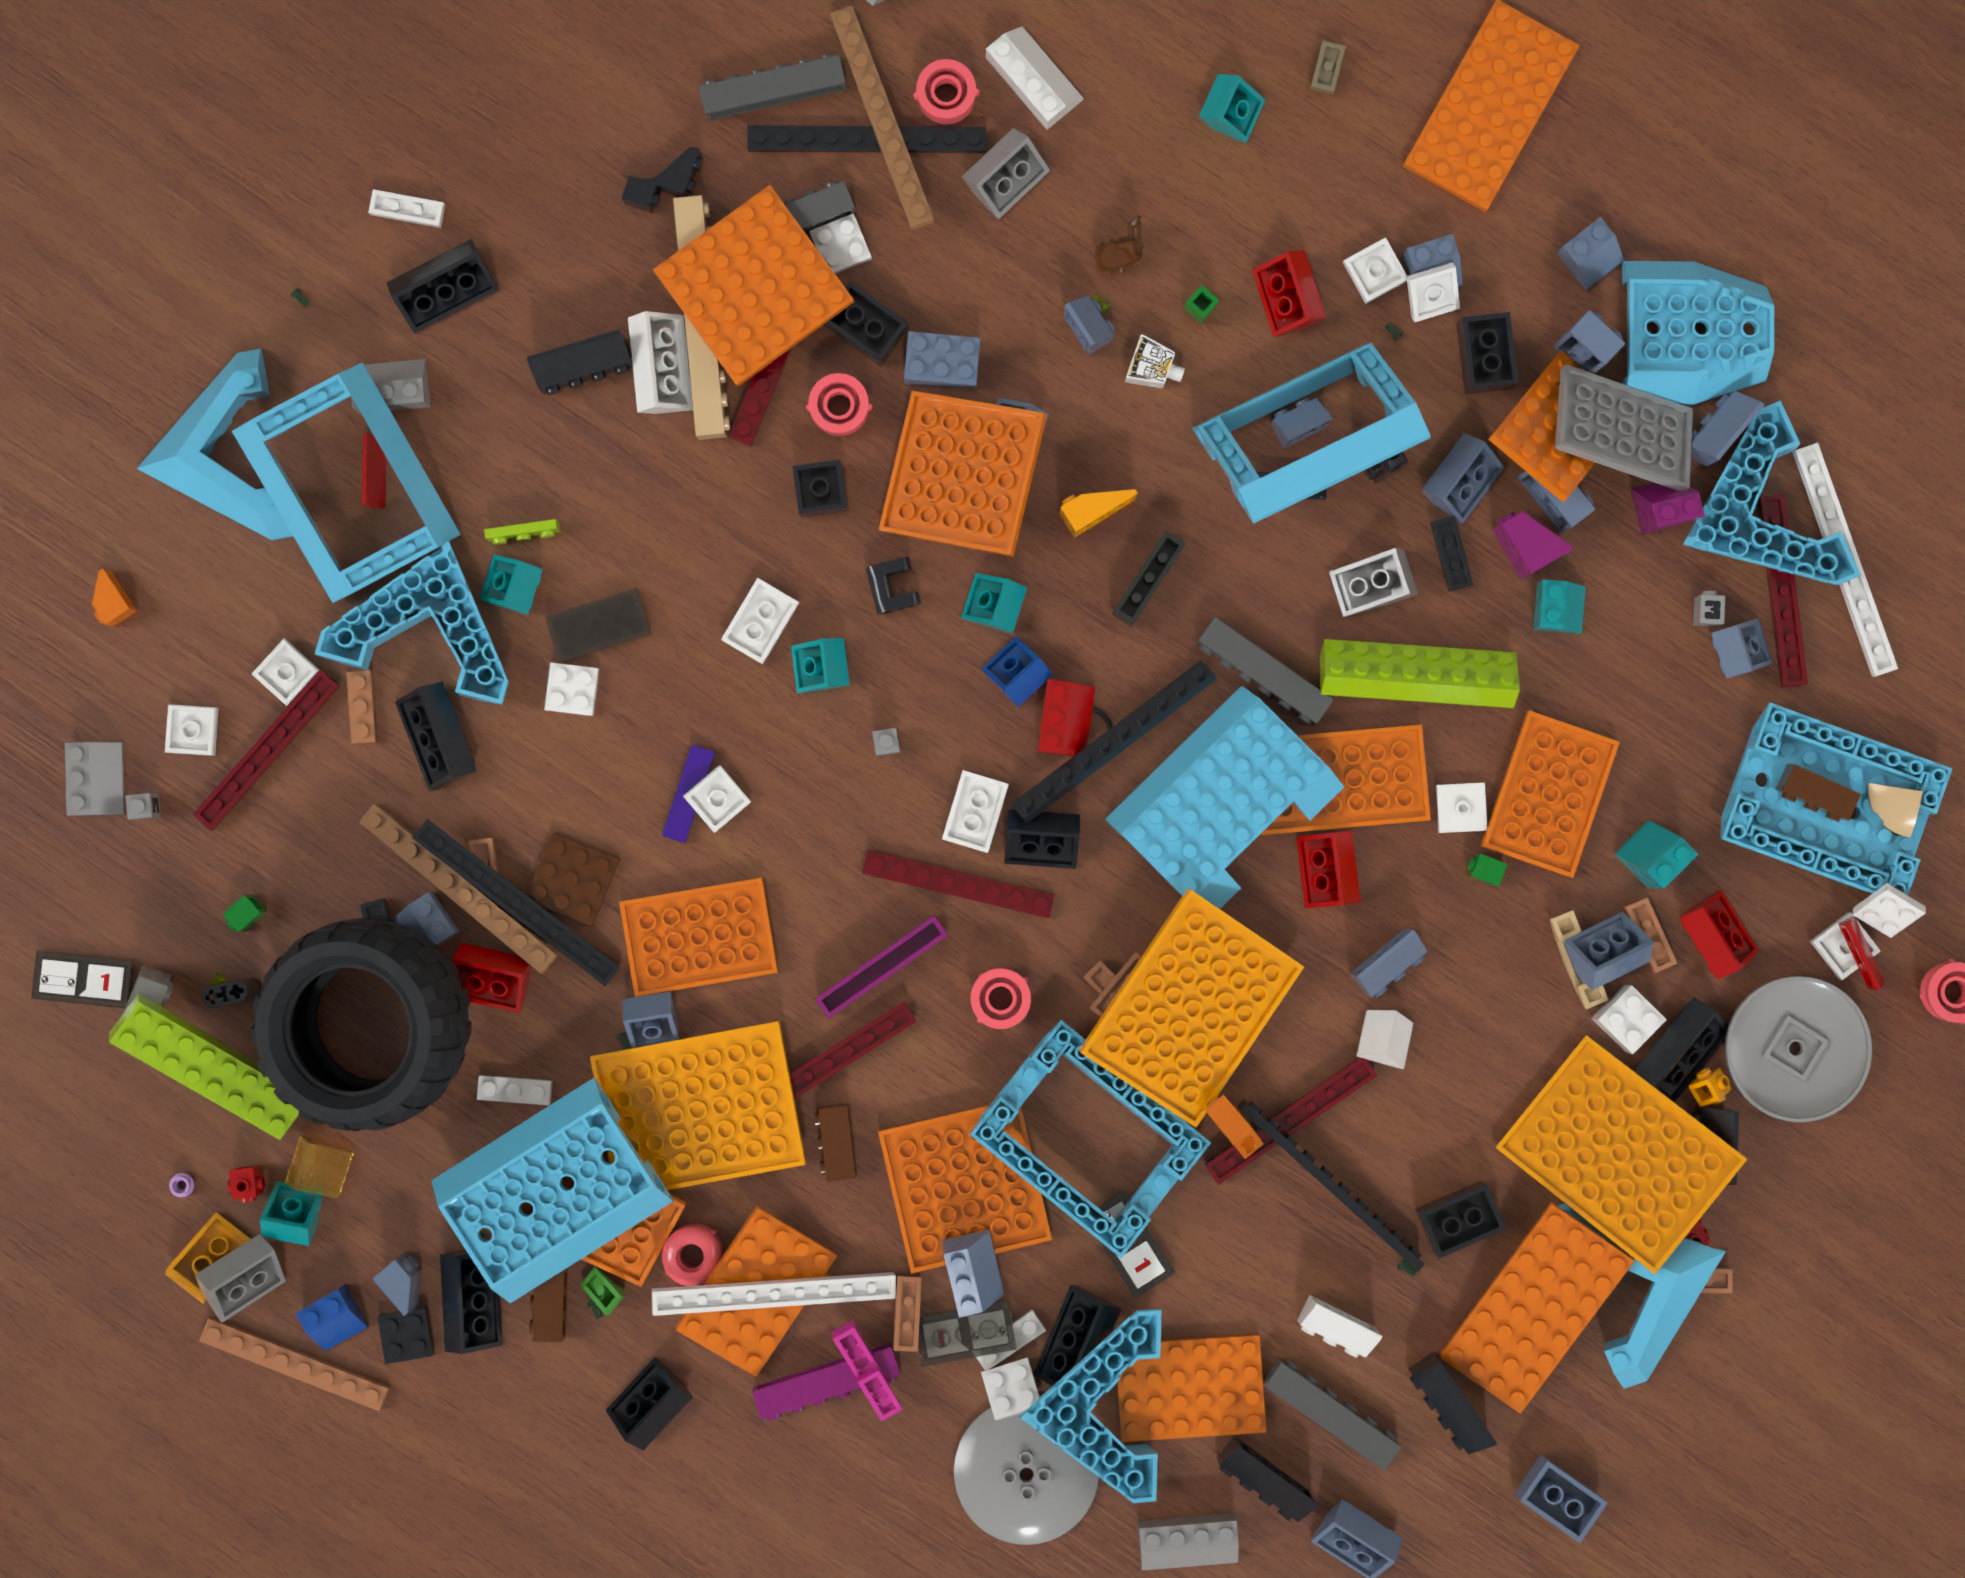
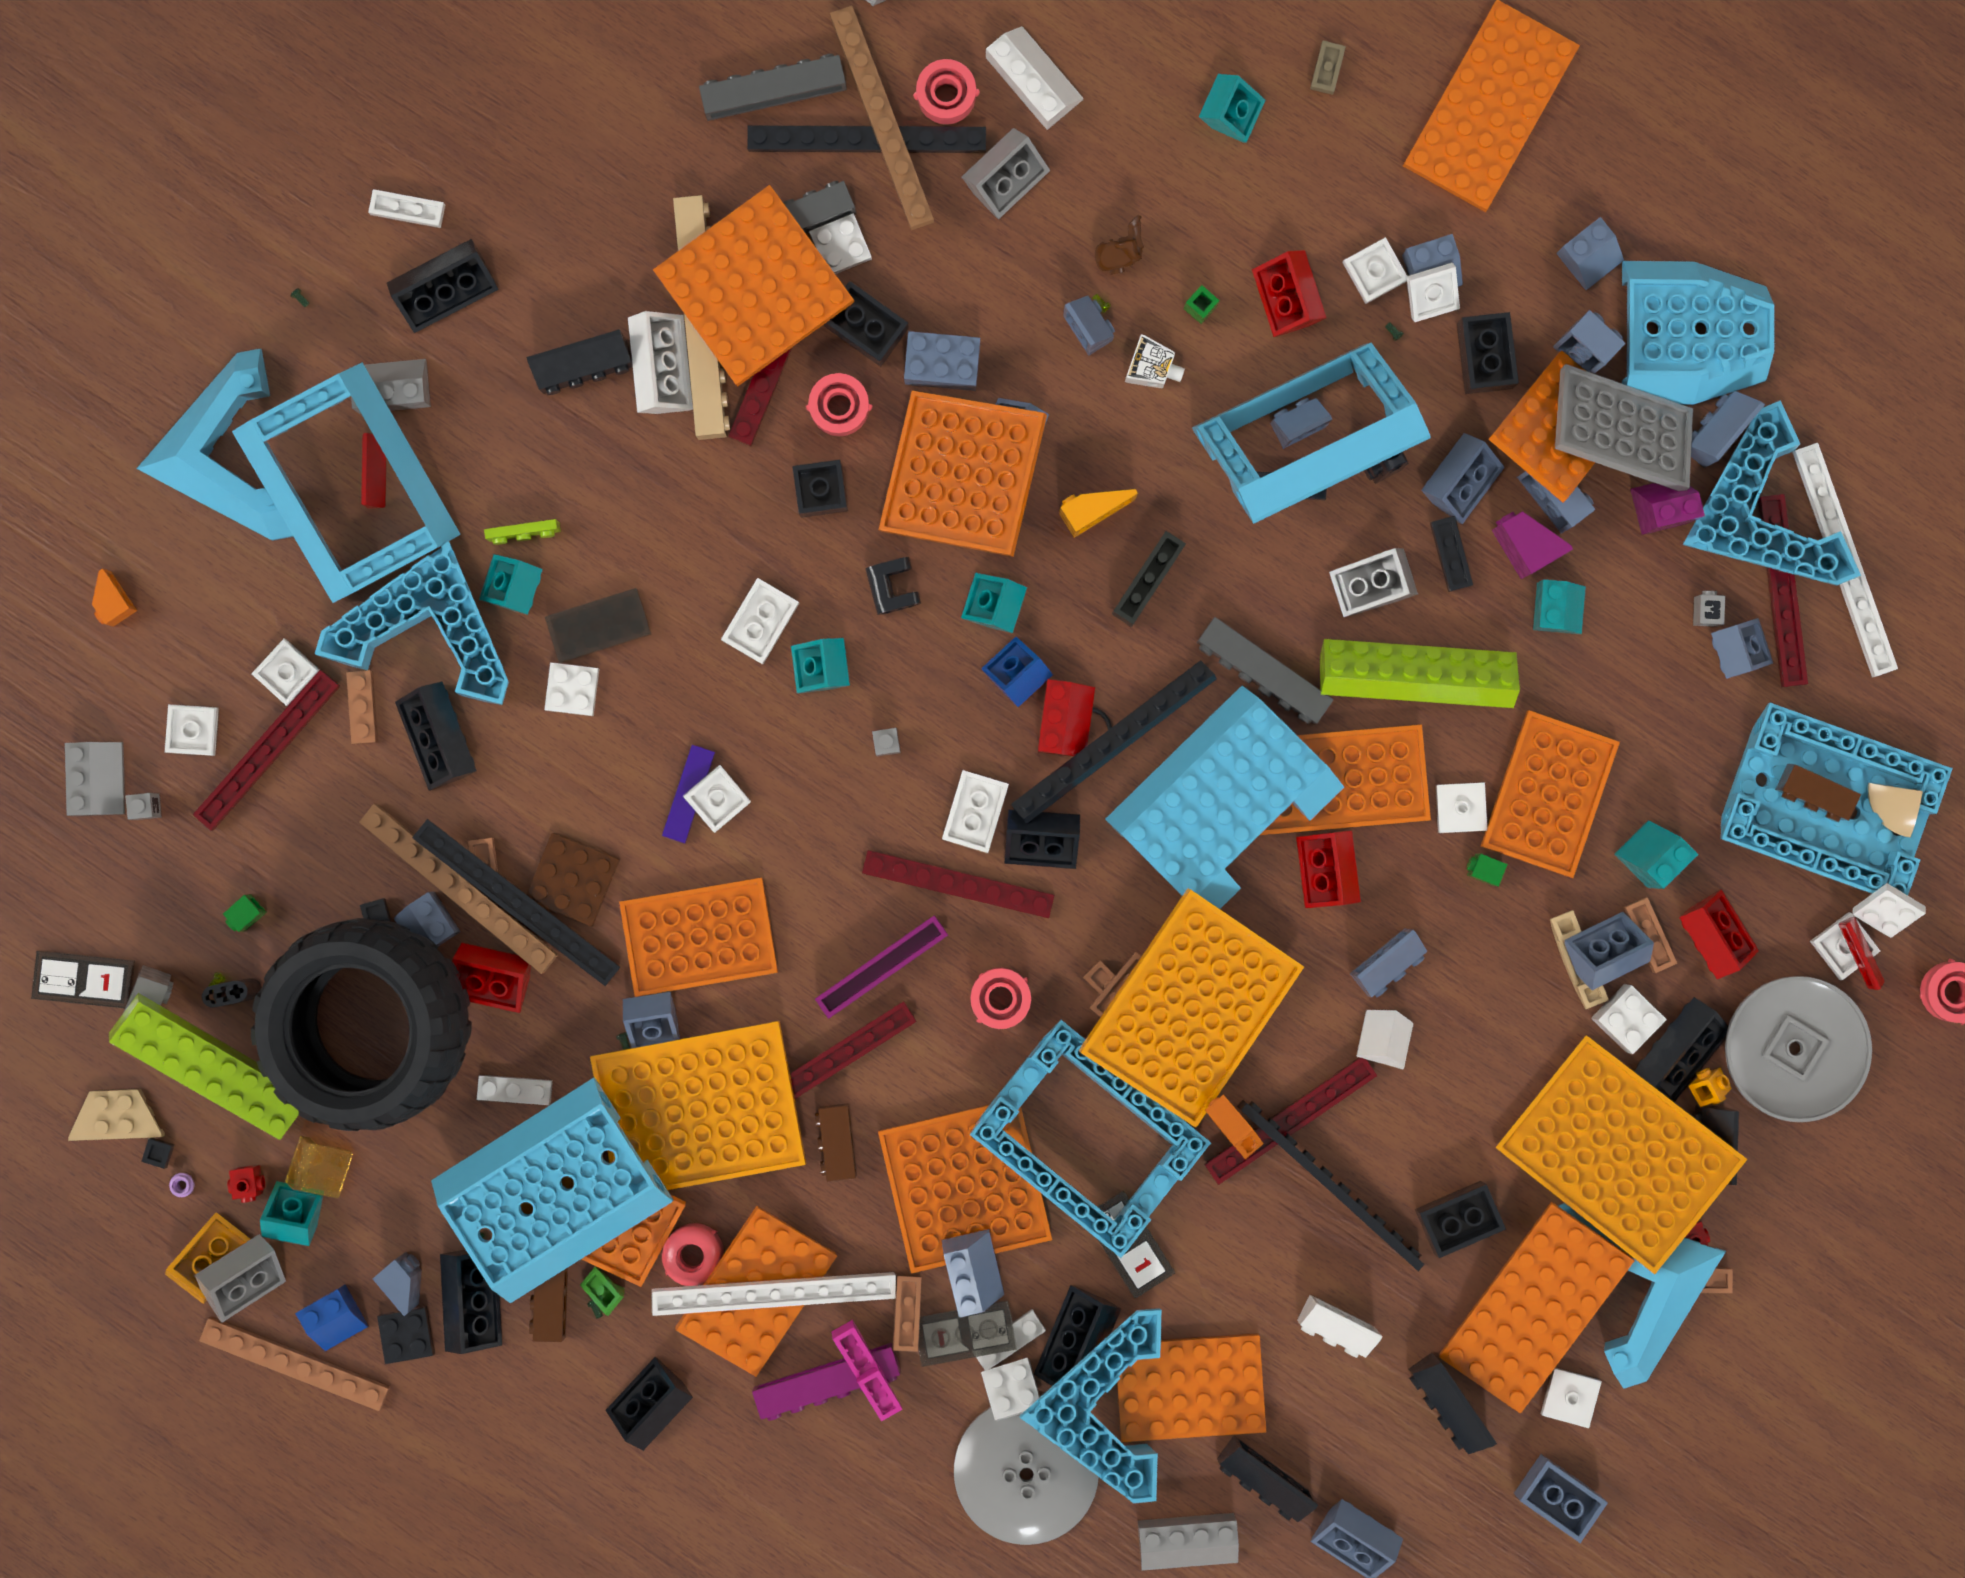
(115, 1116): none -> tan wing
(157, 1153): none -> black plate
(674, 180): black arch -> none
(1331, 1413): dark grey brick -> none
(1402, 1265): clear green piece -> none
(1571, 1397): none -> white plate

